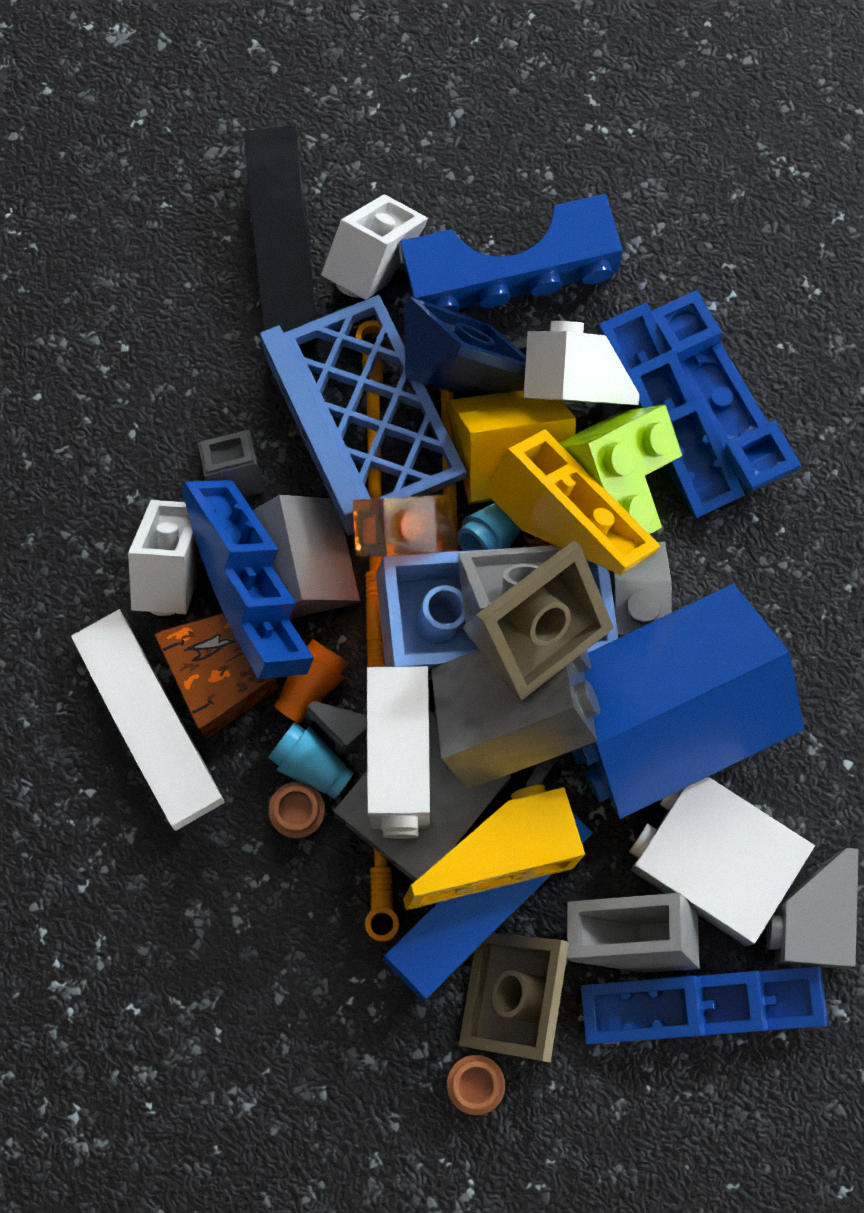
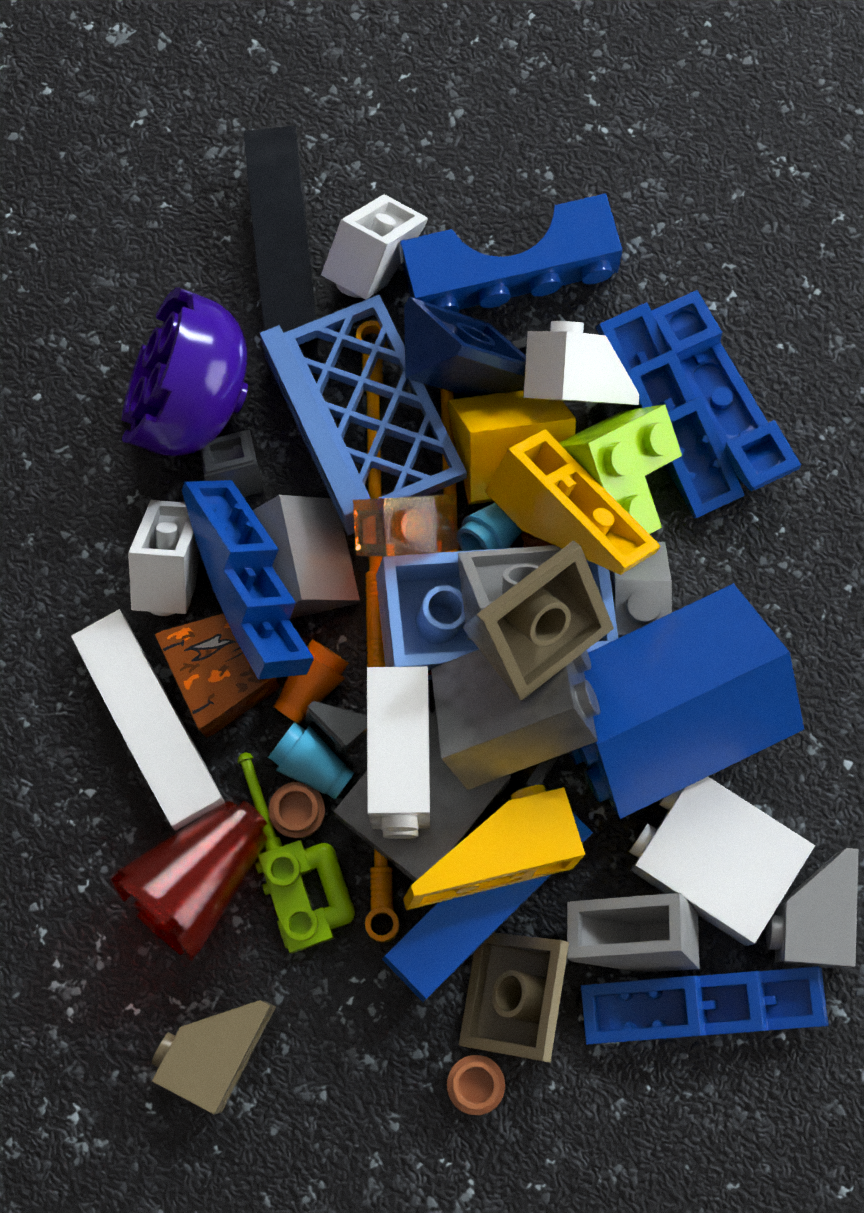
(186, 377): none -> dark purple cylinder
(193, 875): none -> clear red cone
(211, 1055): none -> dark tan slope
(283, 873): none -> lime piece

